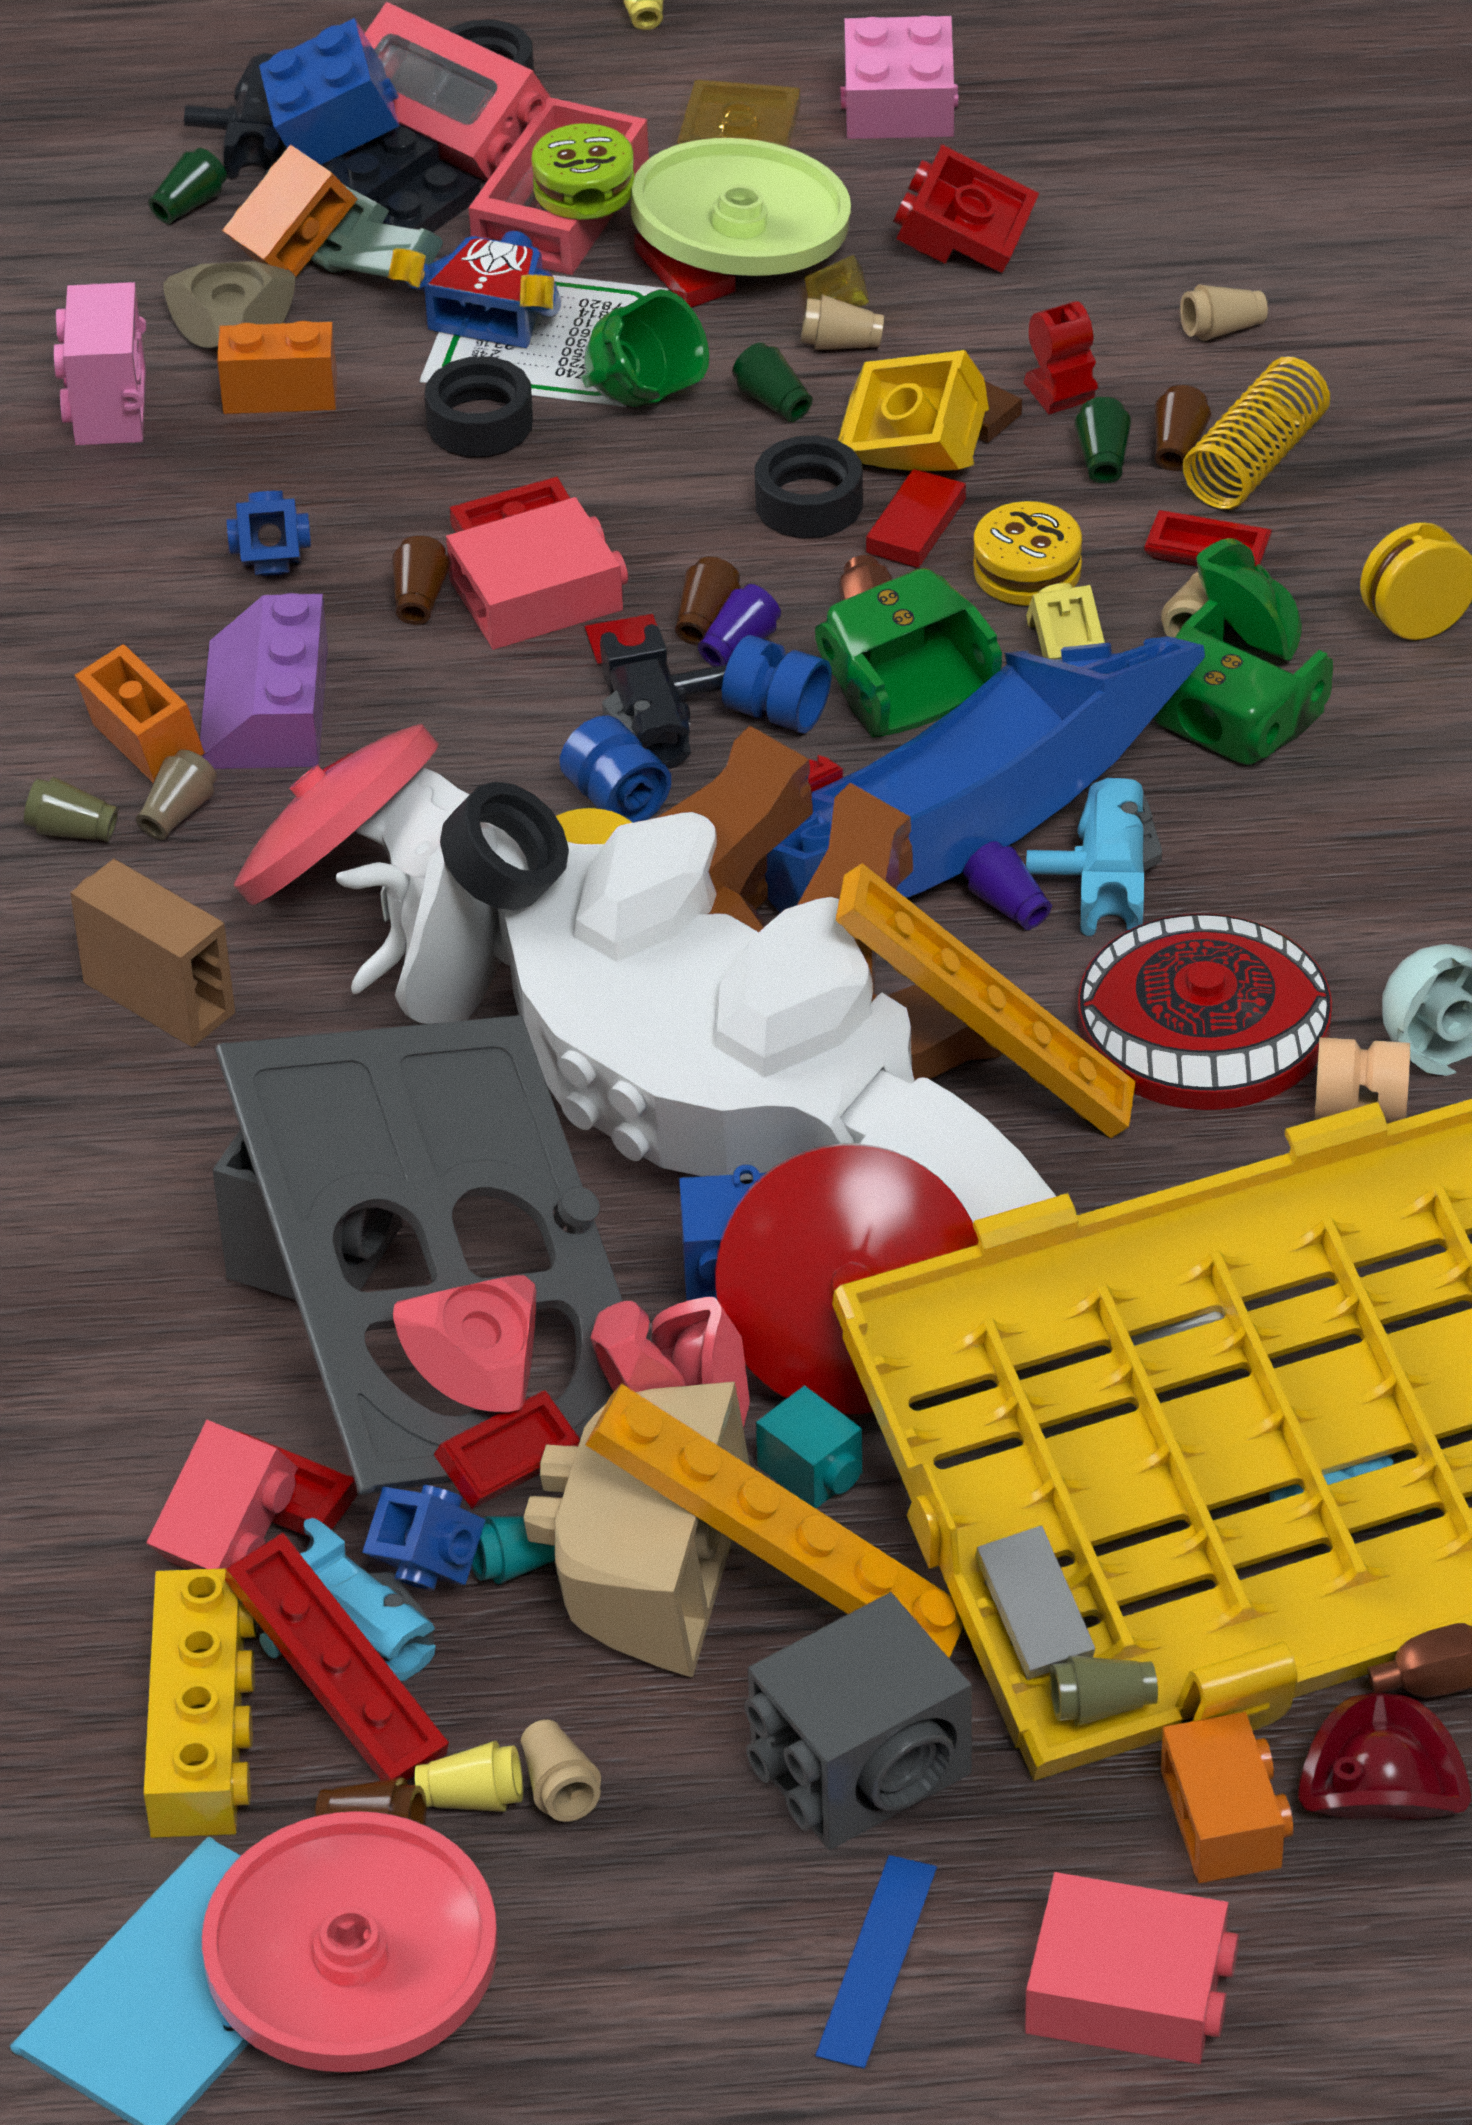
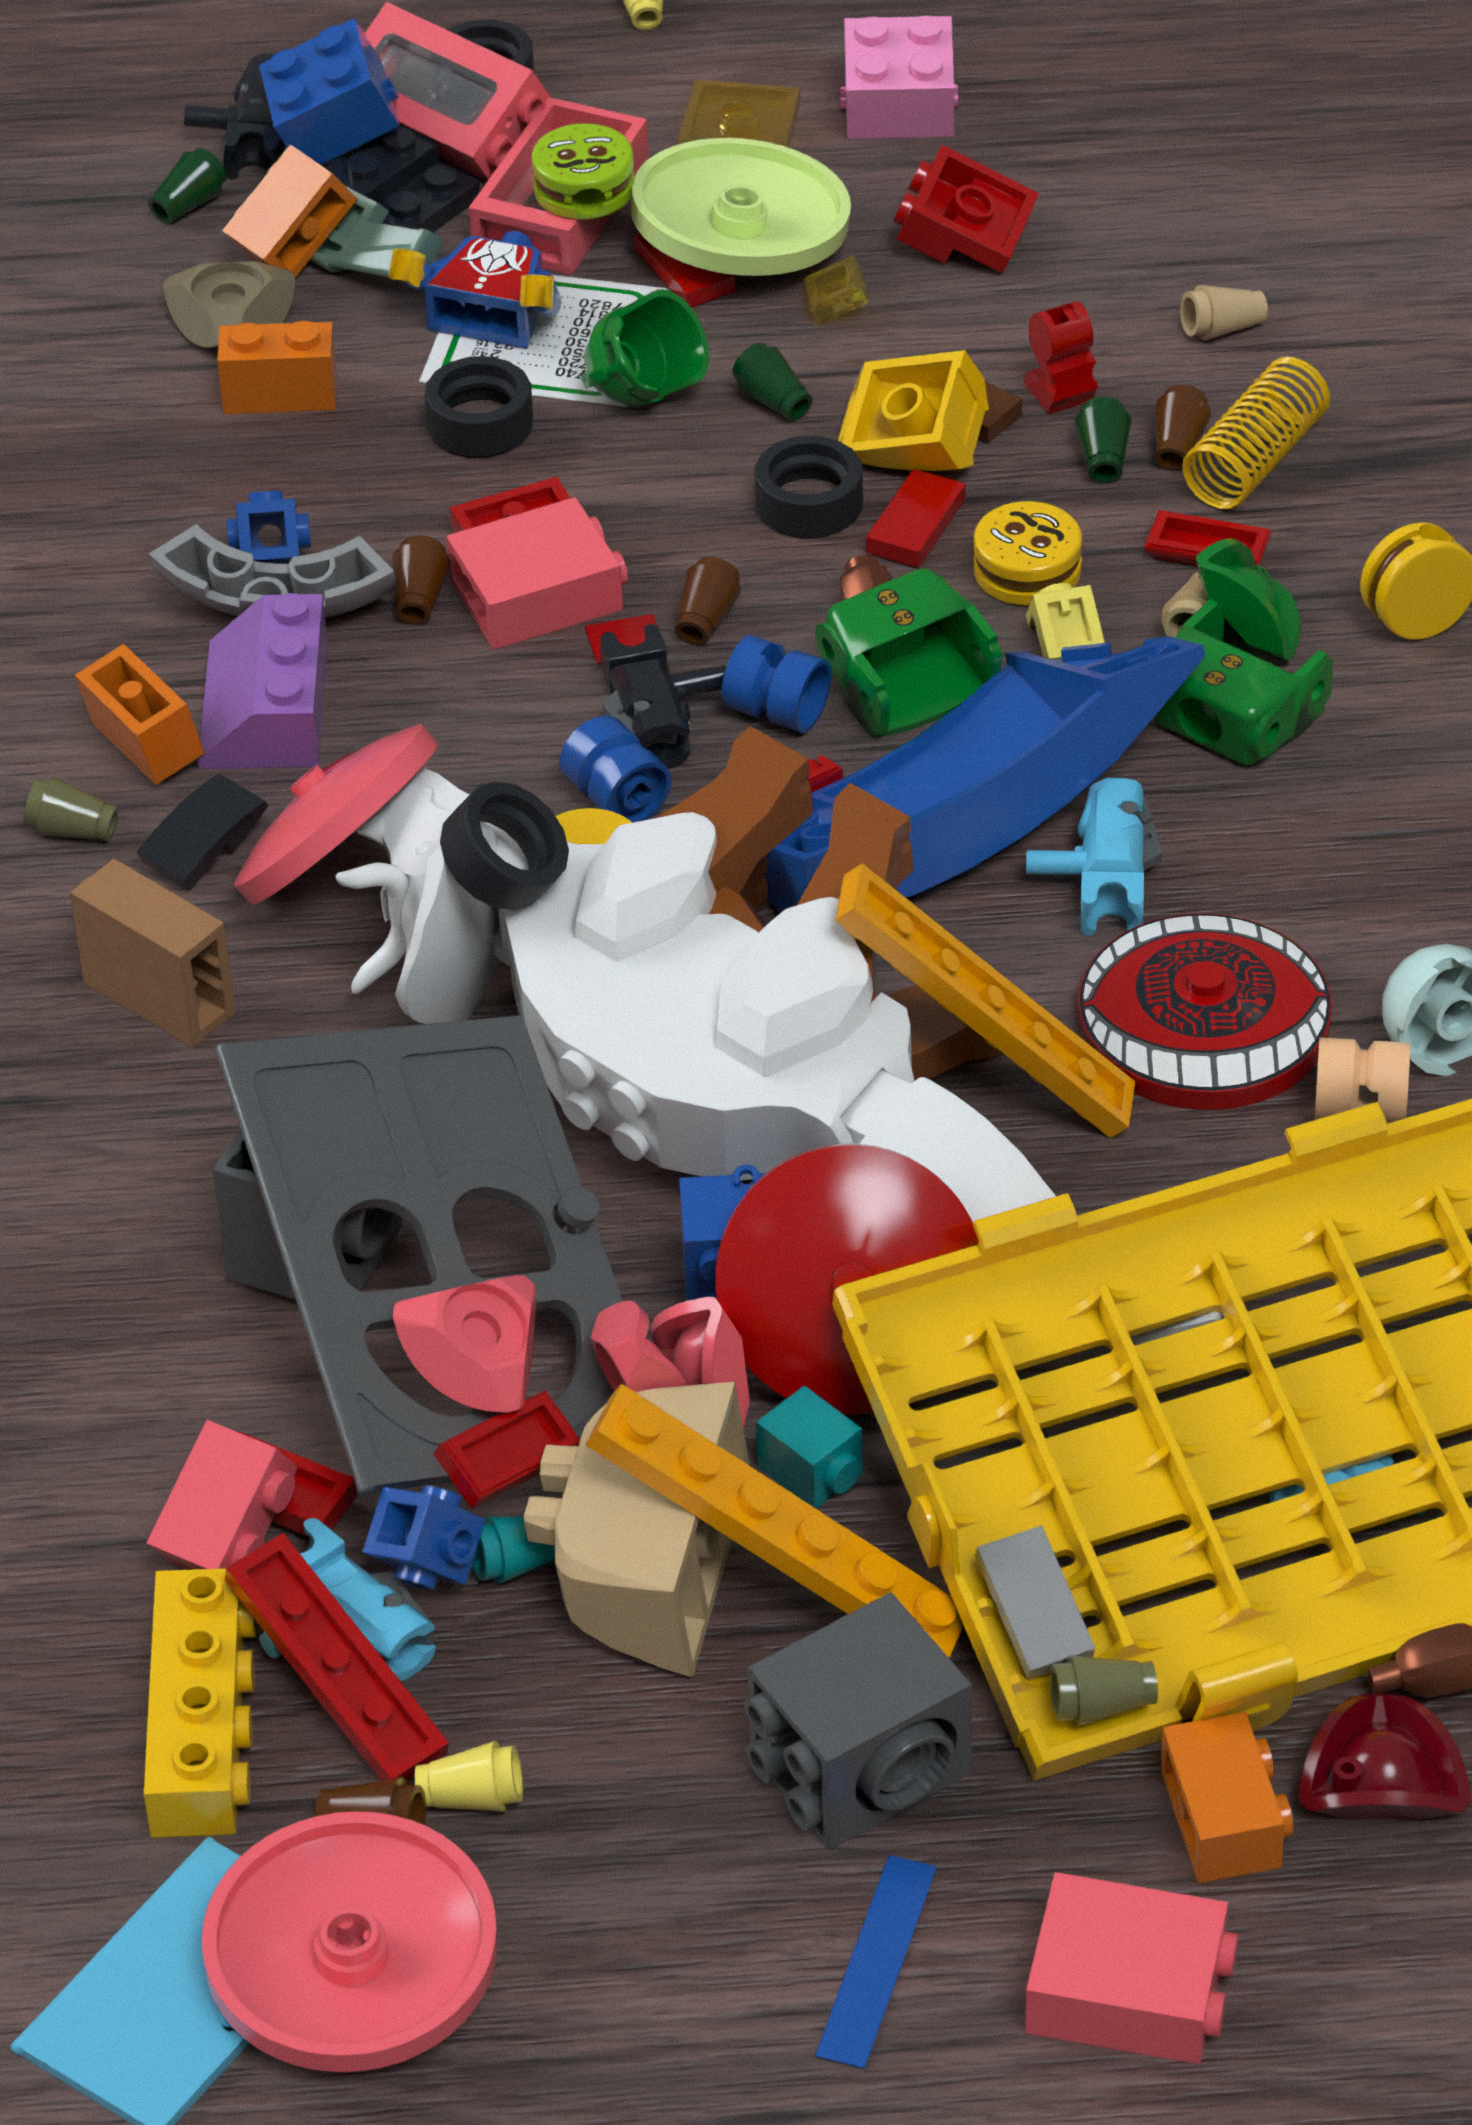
(101, 363): bright pink brick -> none
(178, 790): dark tan cone -> none
(199, 827): none -> black slope
(233, 581): none -> light grey brick
(559, 1772): tan cone -> none
(744, 613): dark purple cone -> none
(840, 325): tan cone -> none
(1005, 883): dark purple cone -> none

